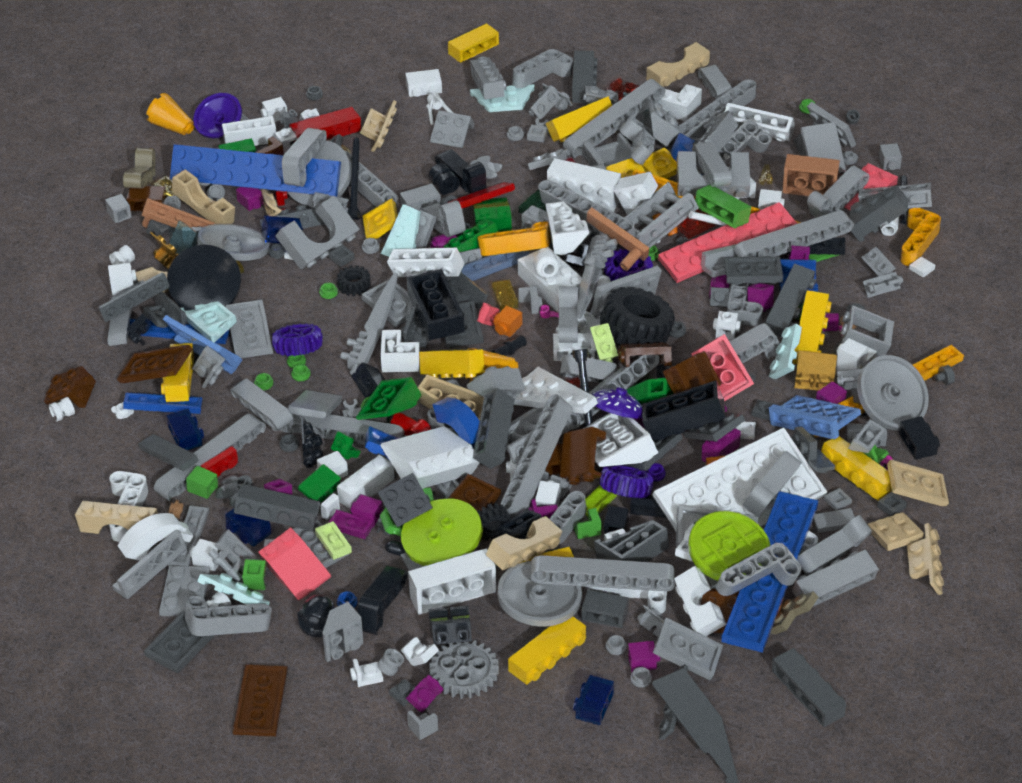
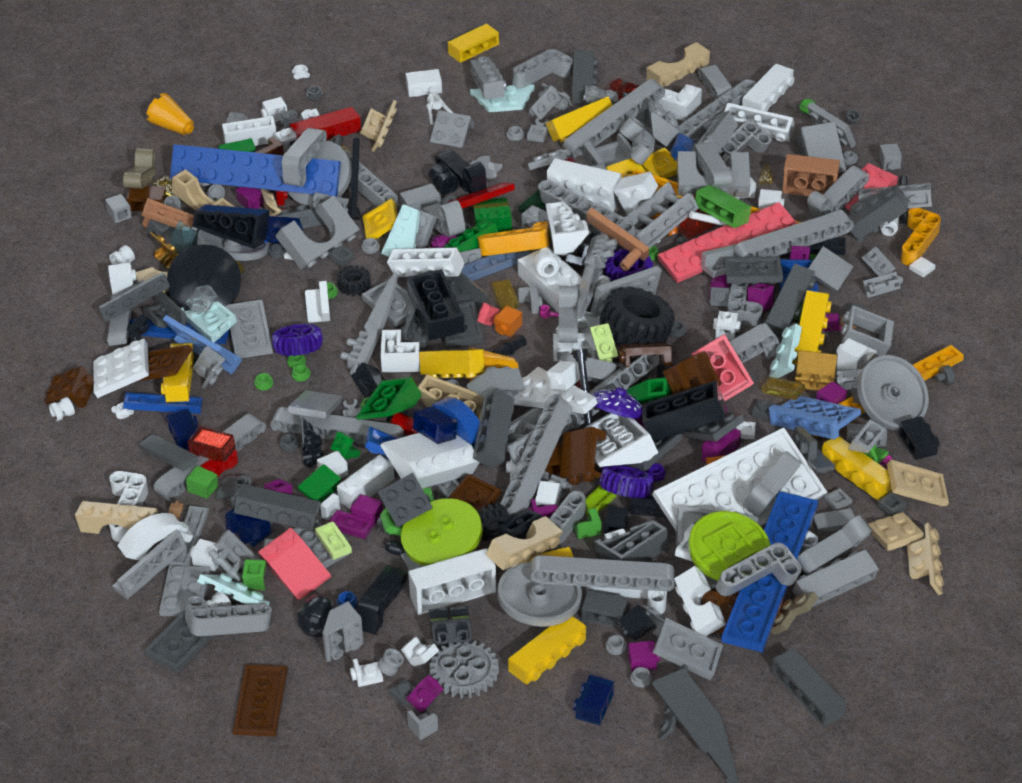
(120, 368): none -> white plate
(202, 299): none -> clear brick
(211, 444): none -> clear red brick
(213, 110): dark purple dish -> none
(236, 224): none -> black wedge
(262, 404): light grey beam -> none
(300, 71): none -> white plate
(317, 304): none -> white panel
(435, 425): none -> clear blue brick
(563, 375): none -> white brick
(636, 623): none -> black brick
(769, 88): none -> white brick
(783, 388): none -> clear yellow plate
(830, 269): none -> light grey slope

